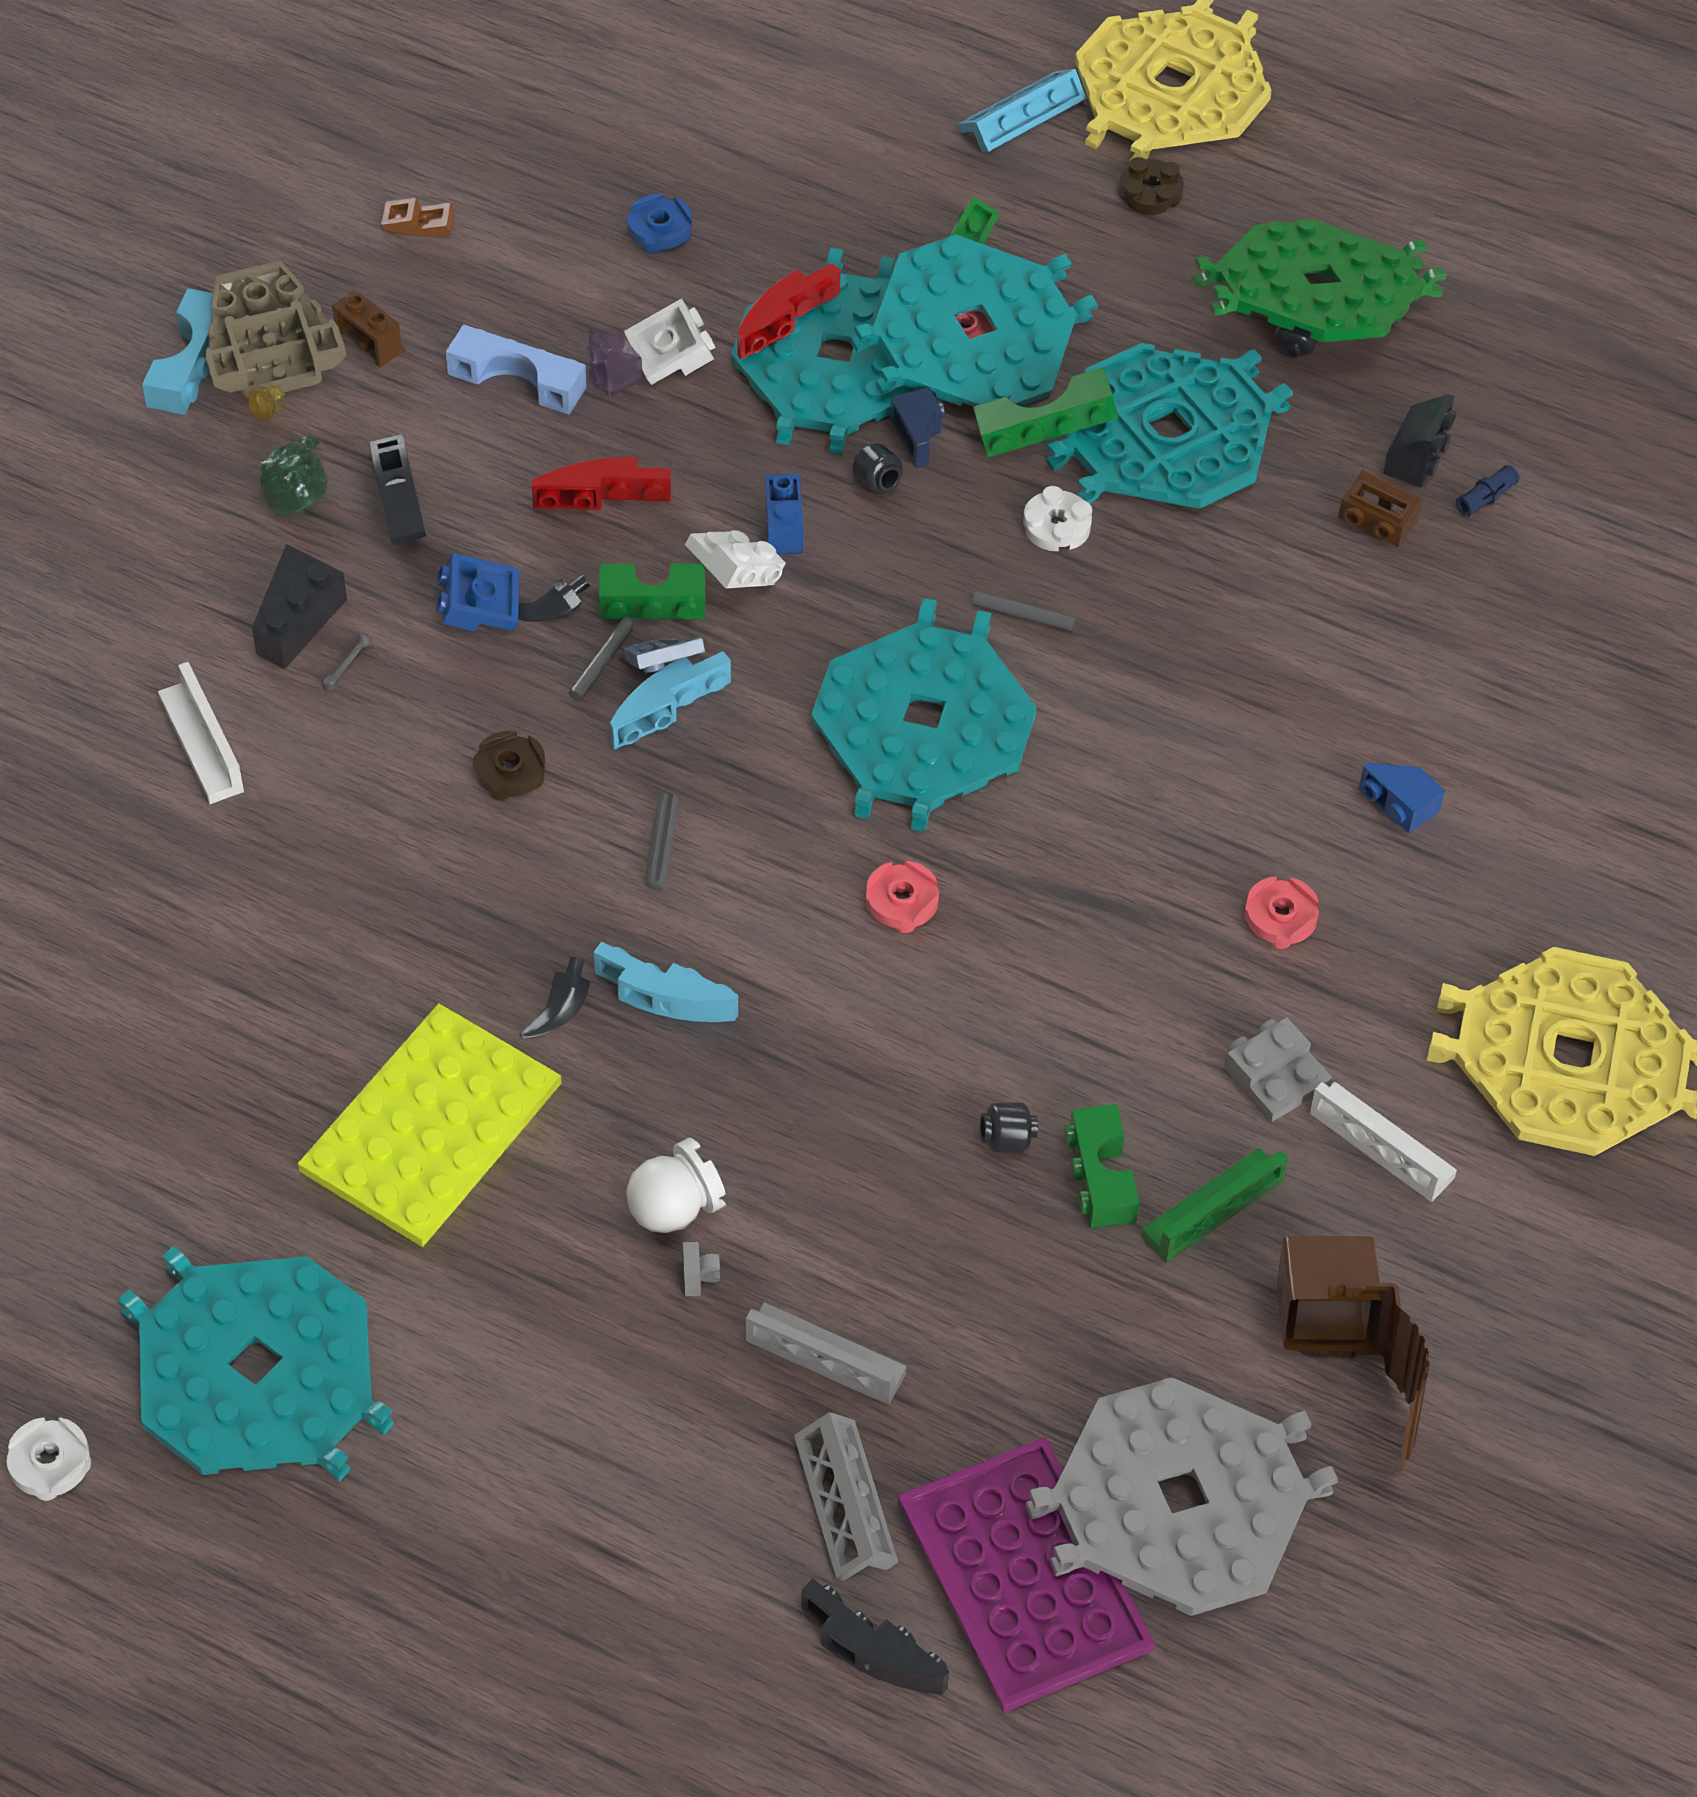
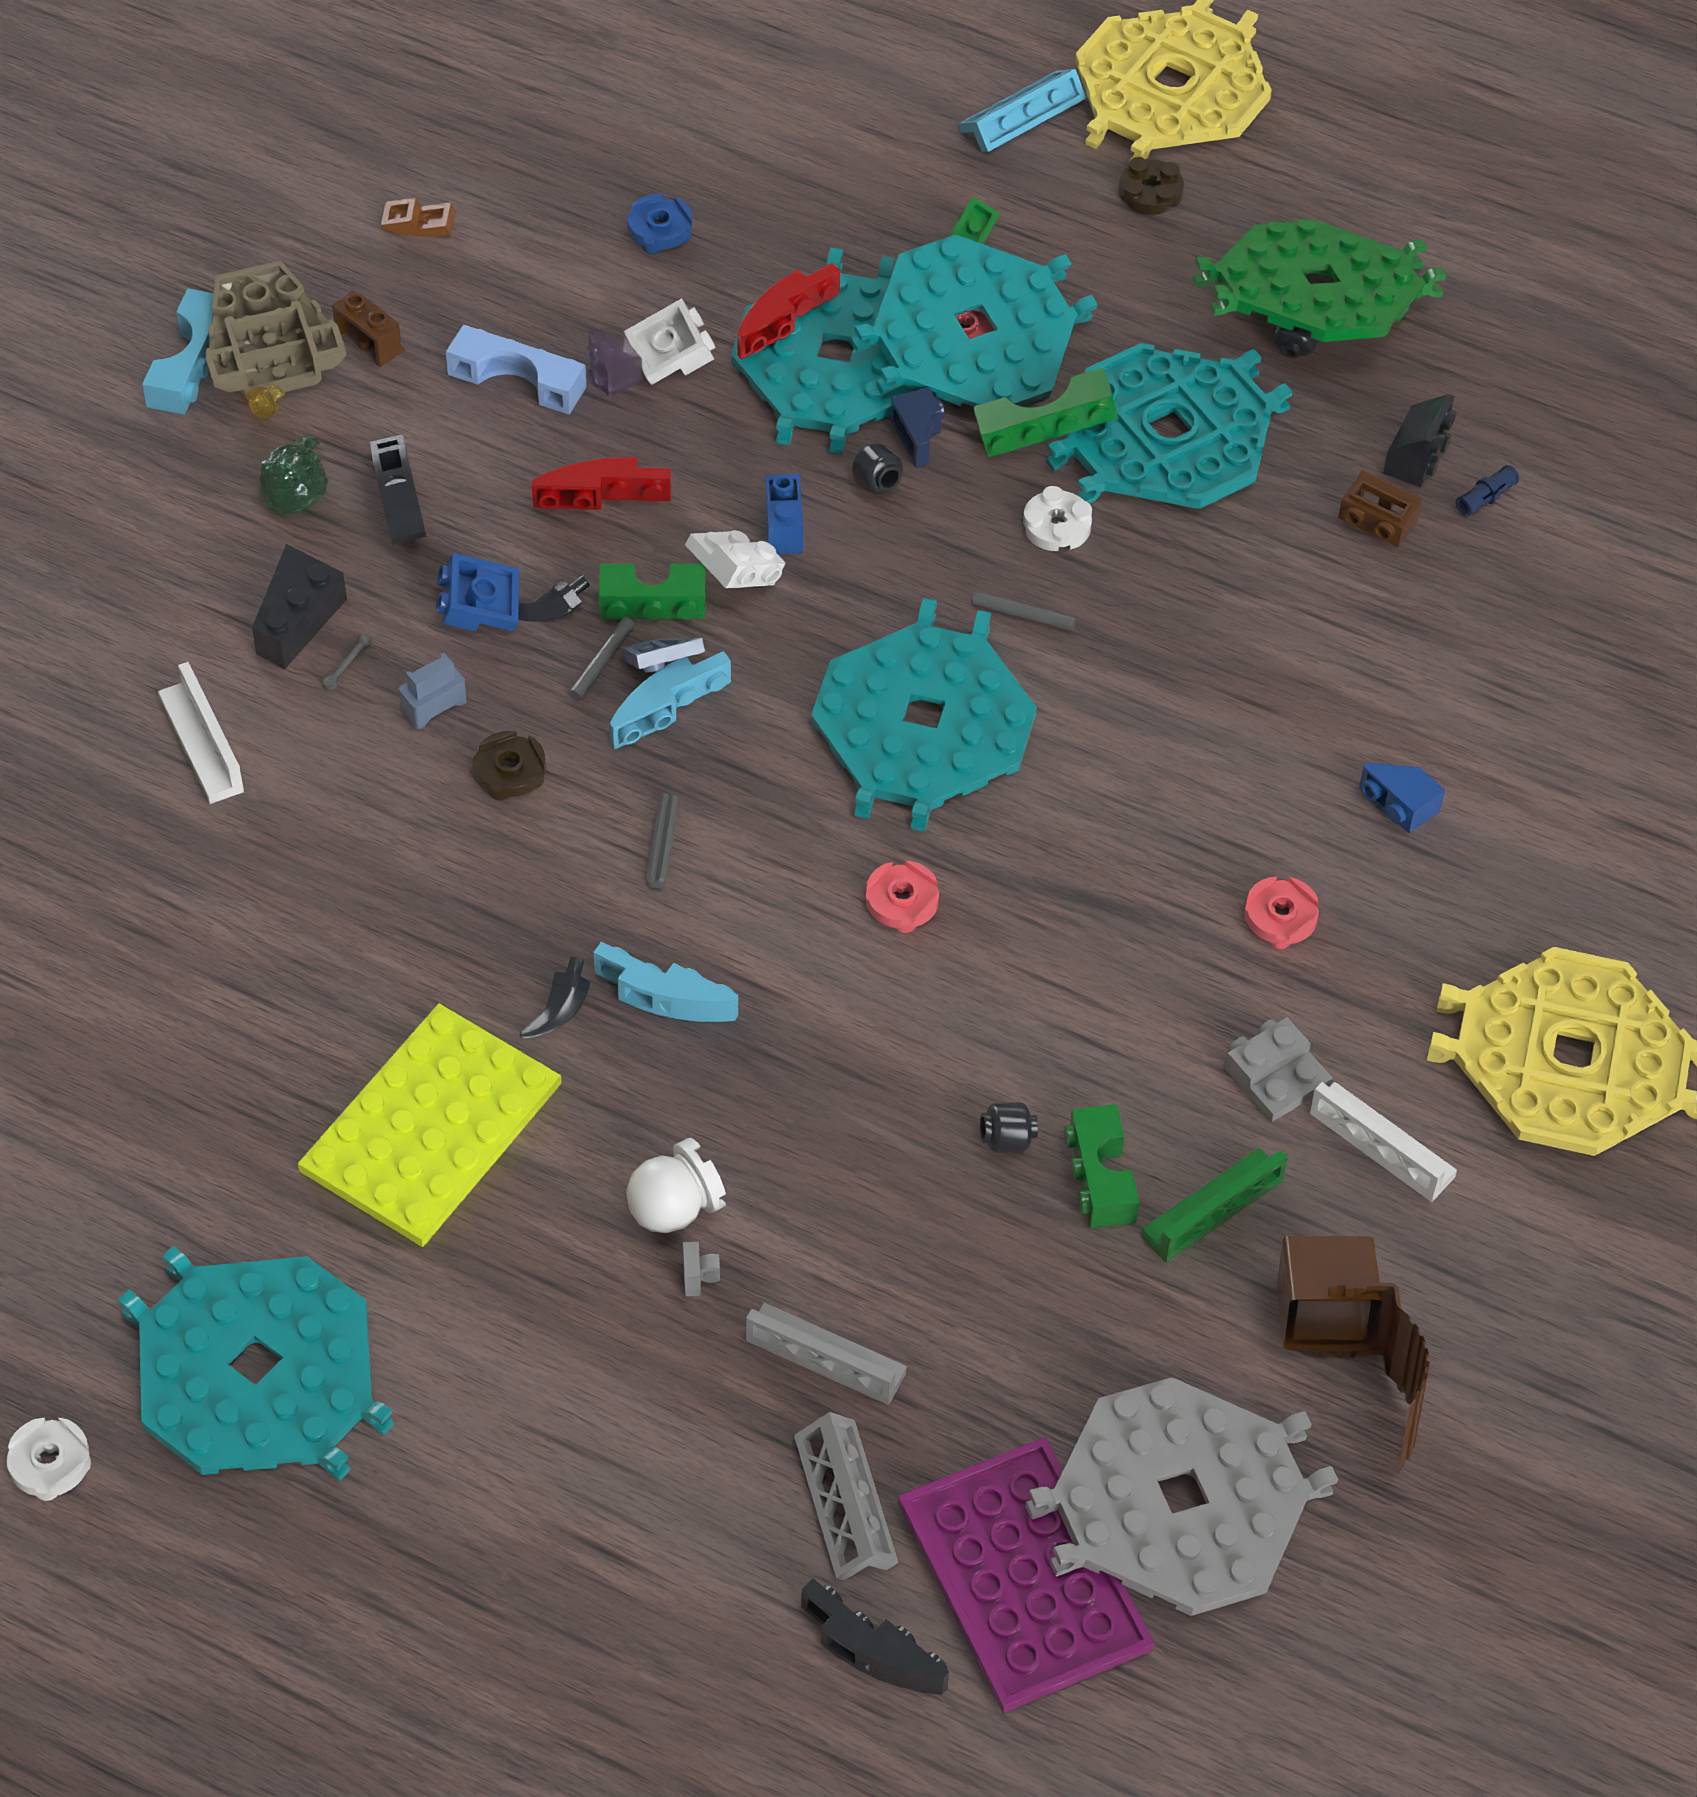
(431, 691): none -> sand blue piece

